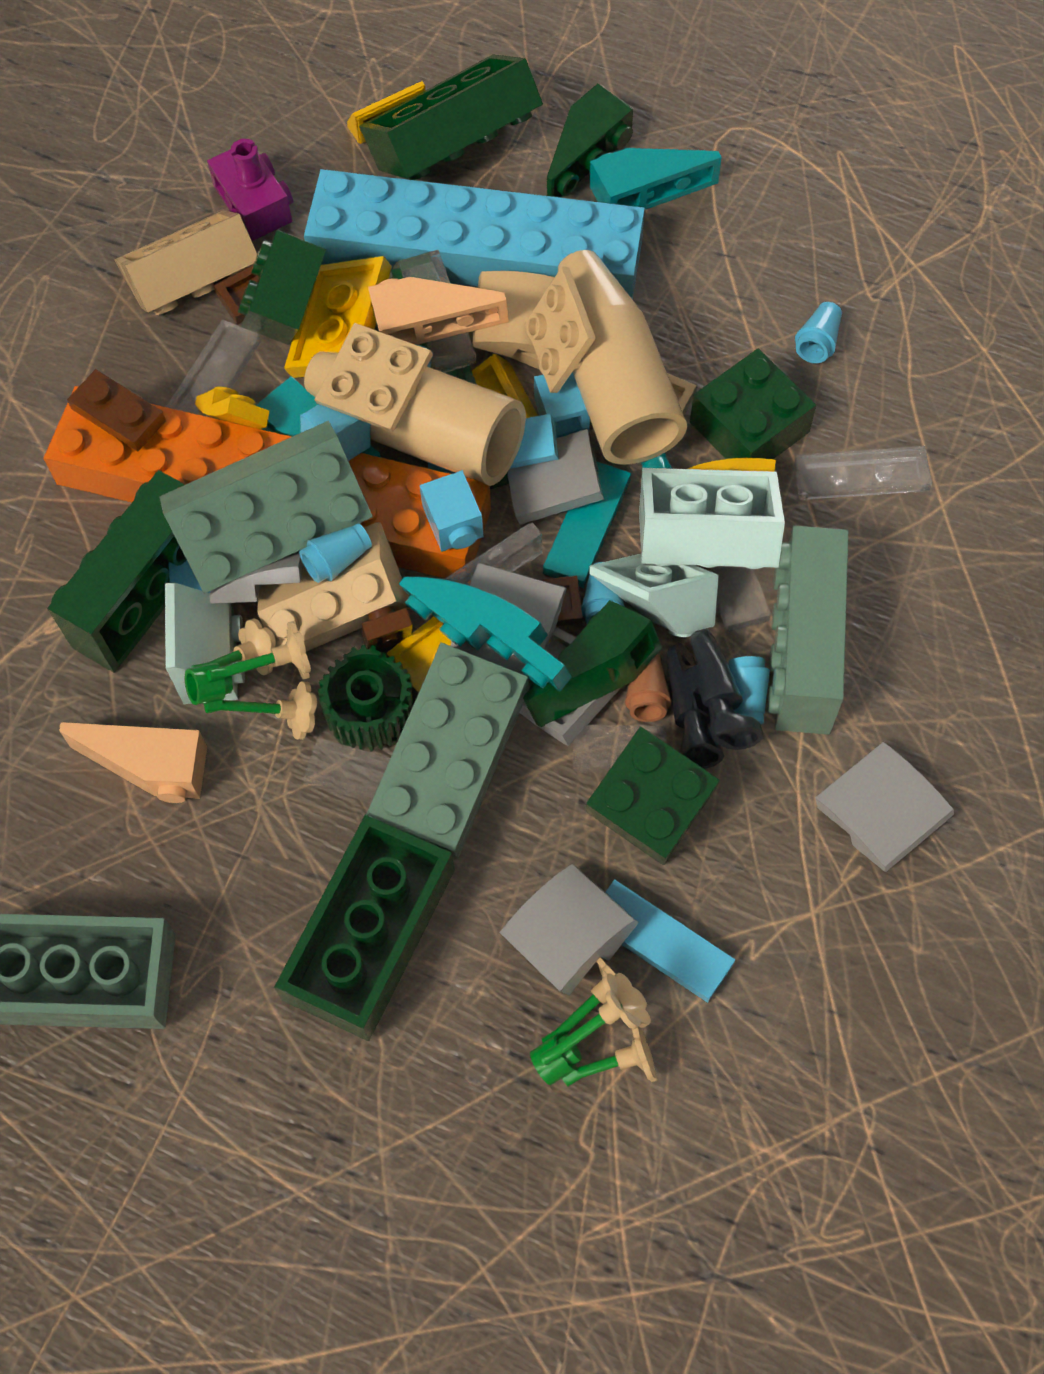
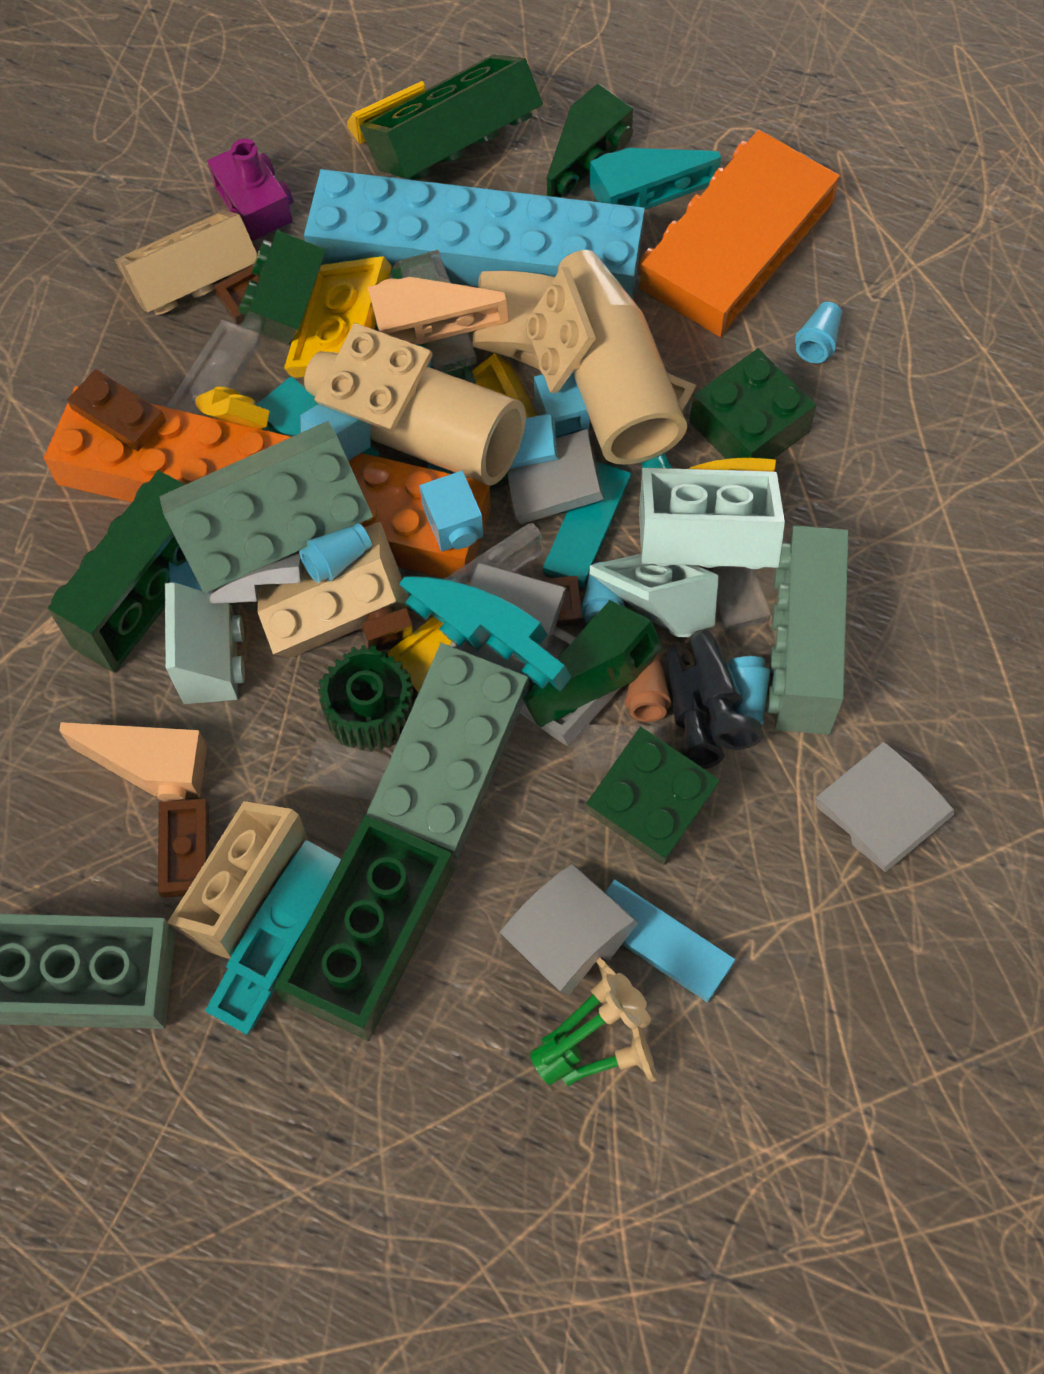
(181, 844): none -> reddish brown plate
(212, 680): plant -> none
(238, 876): none -> tan slope
(272, 939): none -> teal slope
(737, 232): none -> orange brick
(862, 472): clear tile -> none

